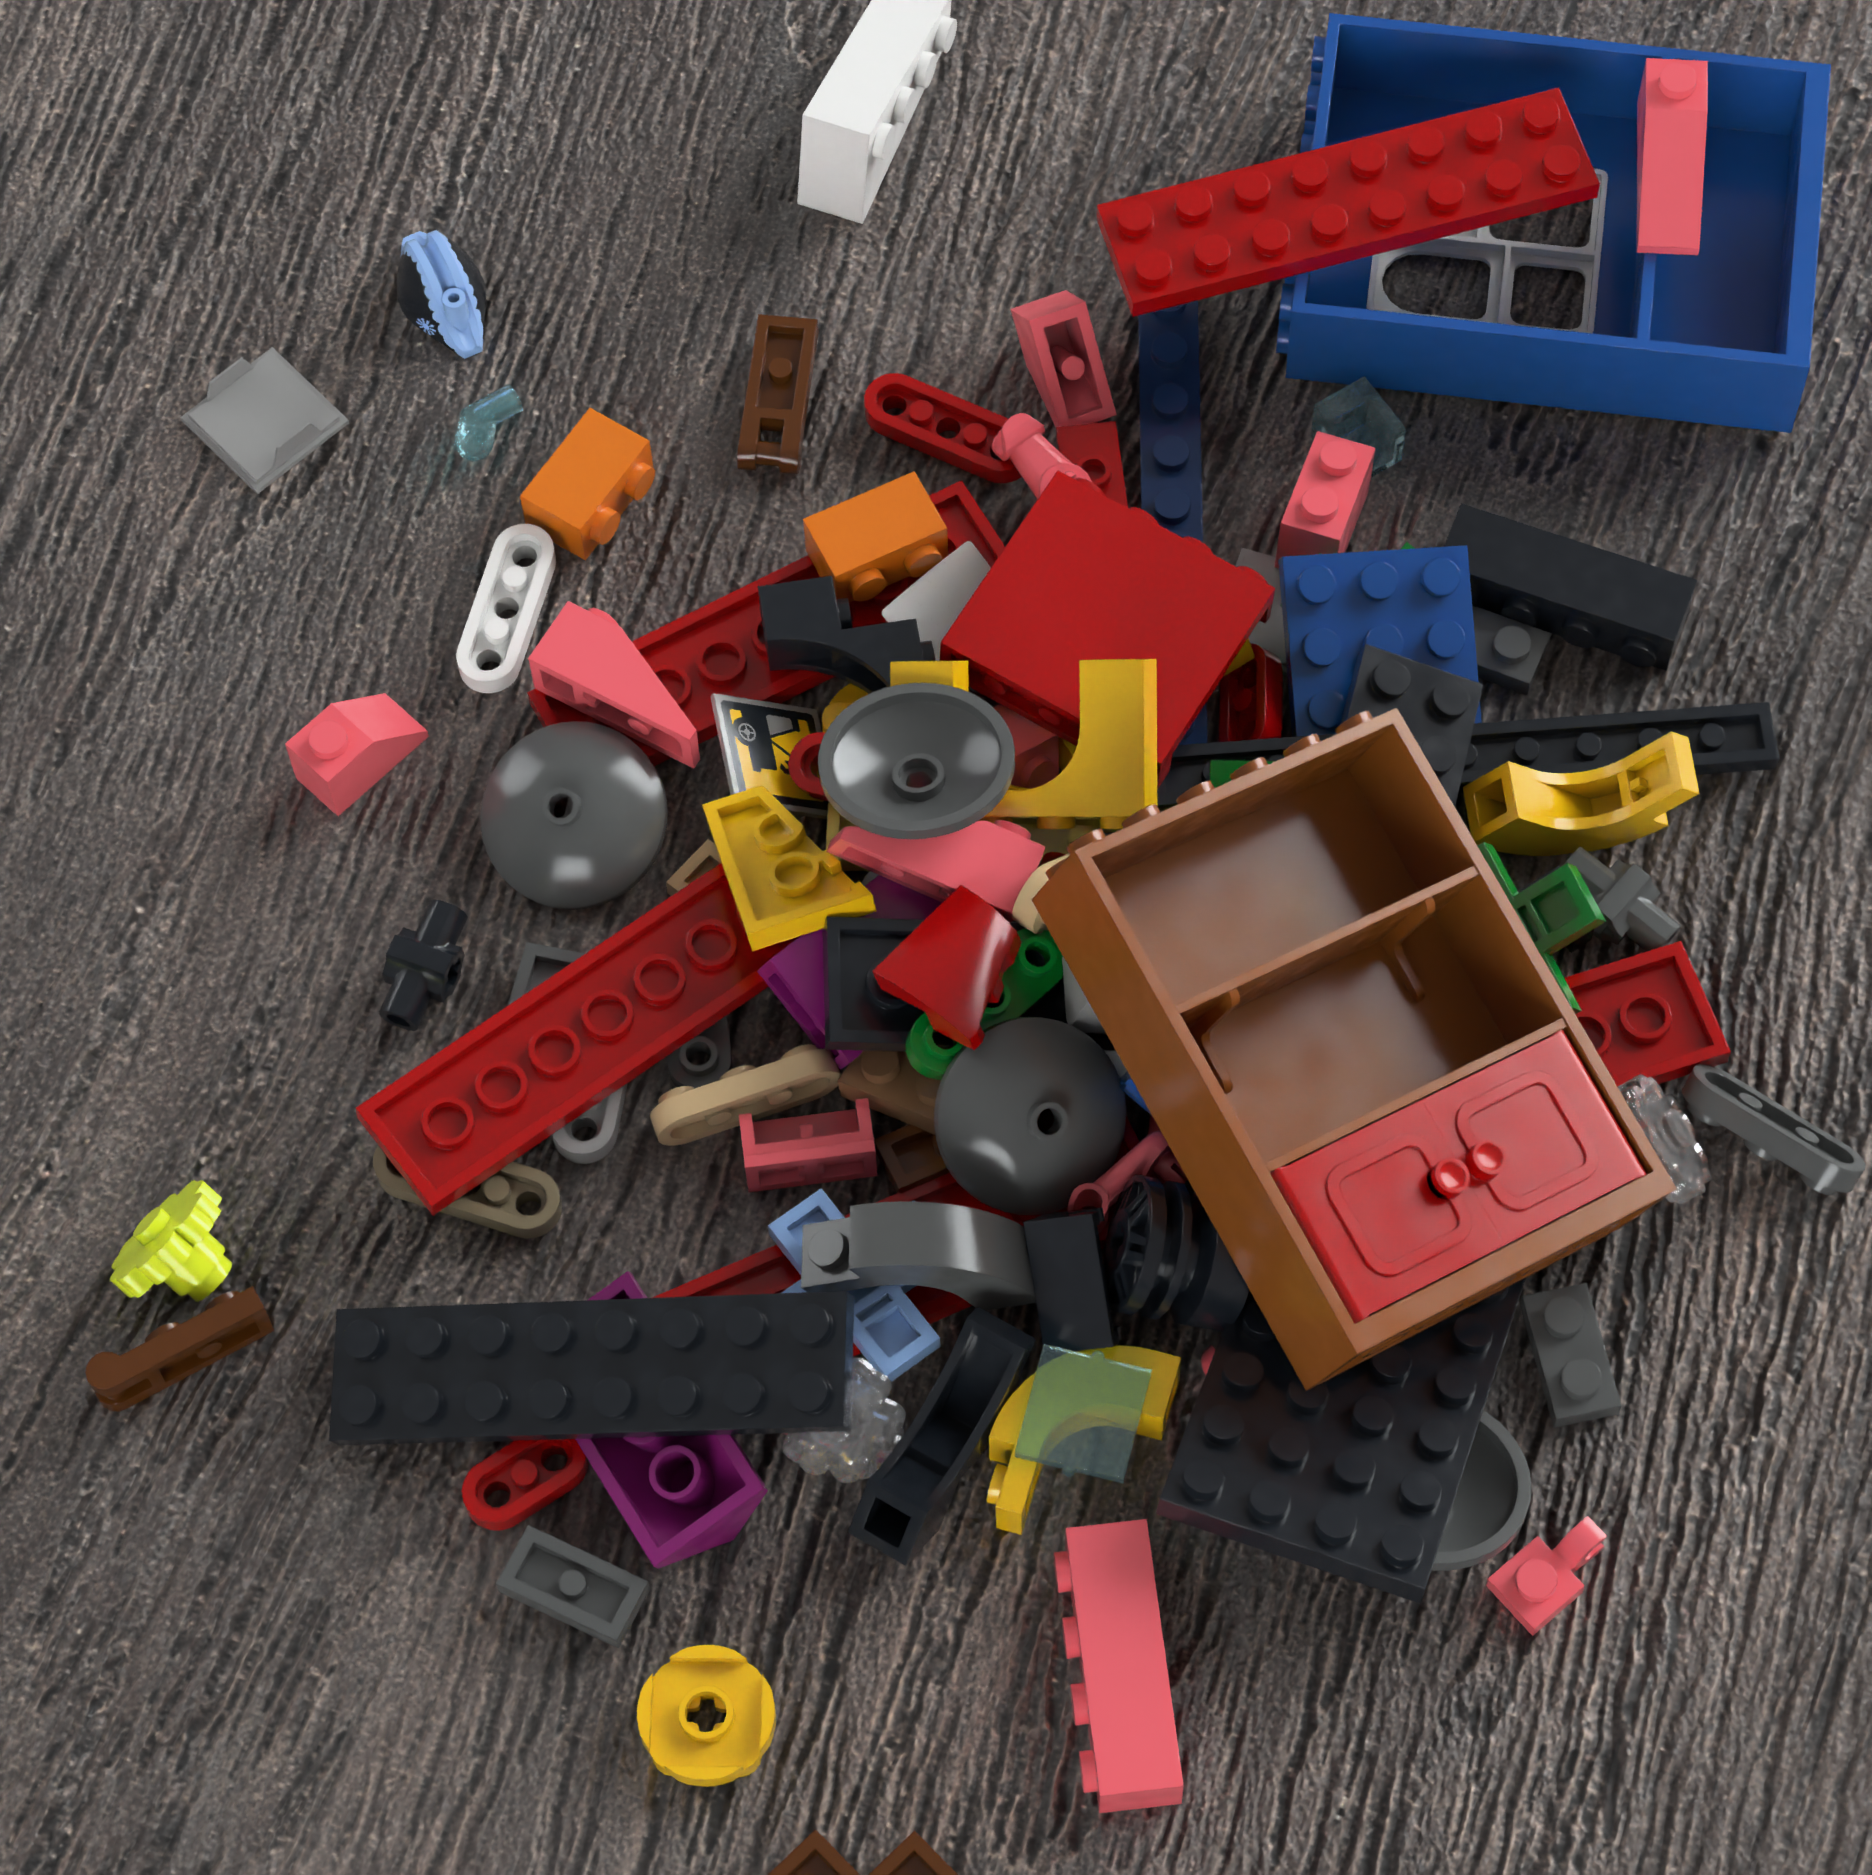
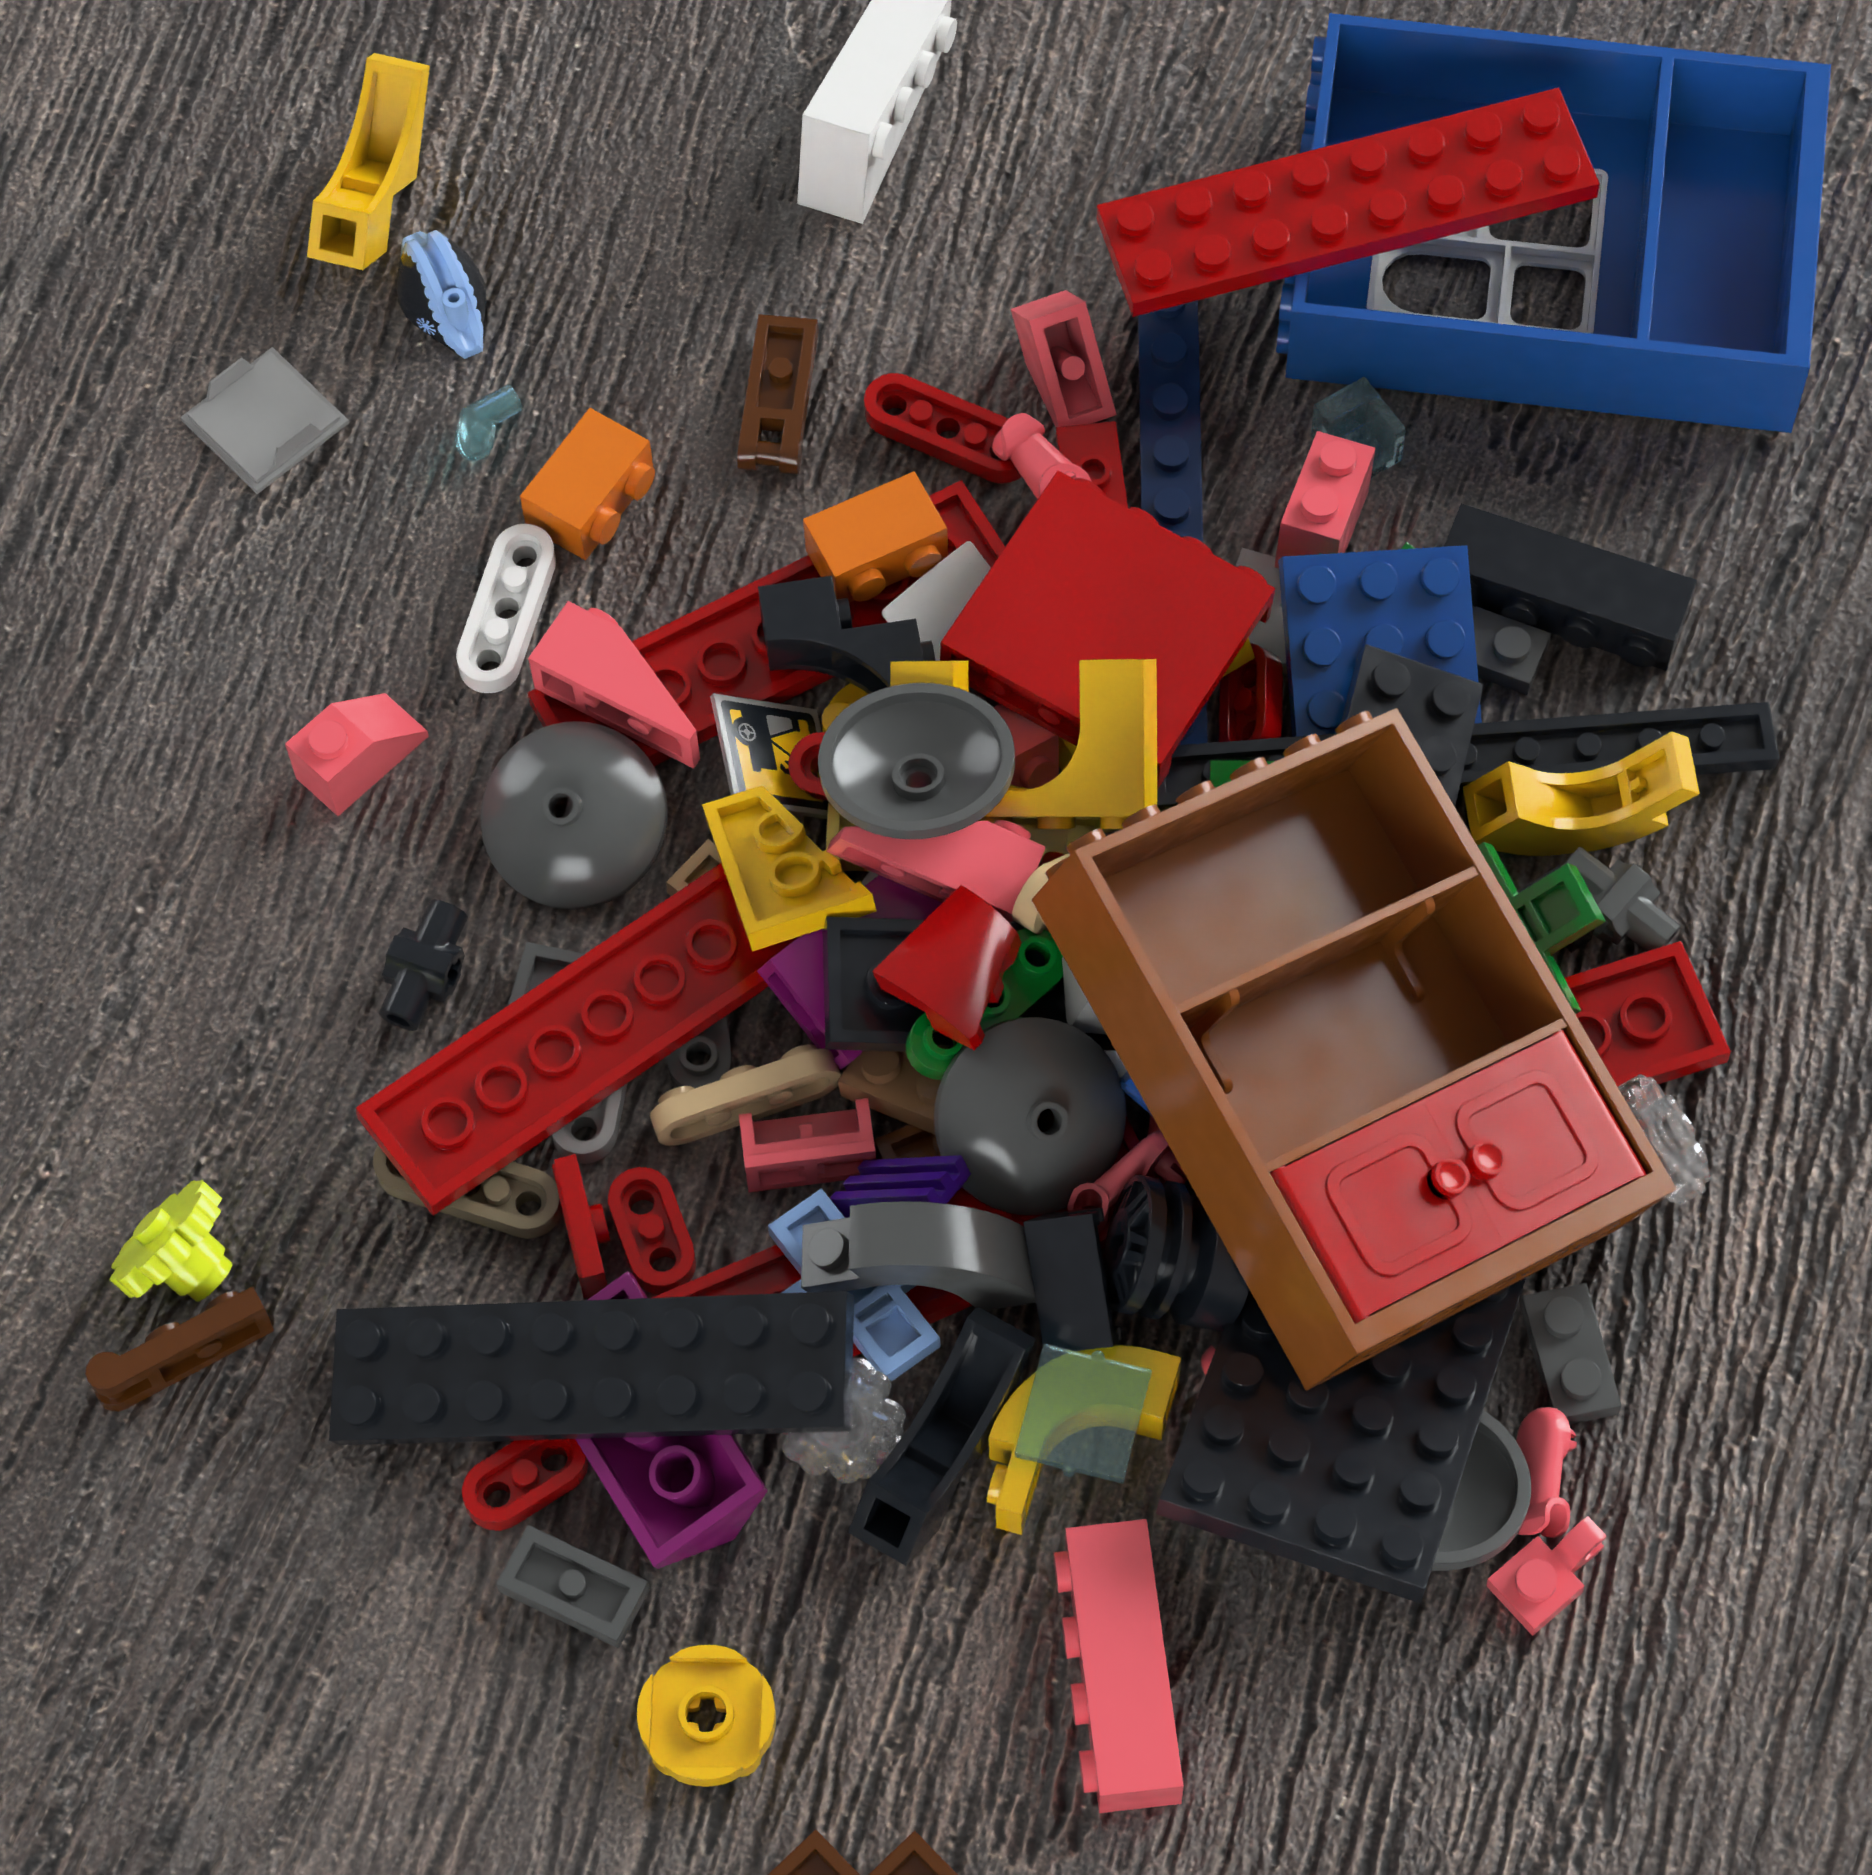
(379, 160): none -> yellow arch
(584, 1225): none -> red plate
(654, 1233): none -> red plate
(903, 1181): none -> dark purple tile
(1545, 1443): none -> coral piece
(1671, 155): coral slope -> none
(1772, 1130): dark grey plate -> none

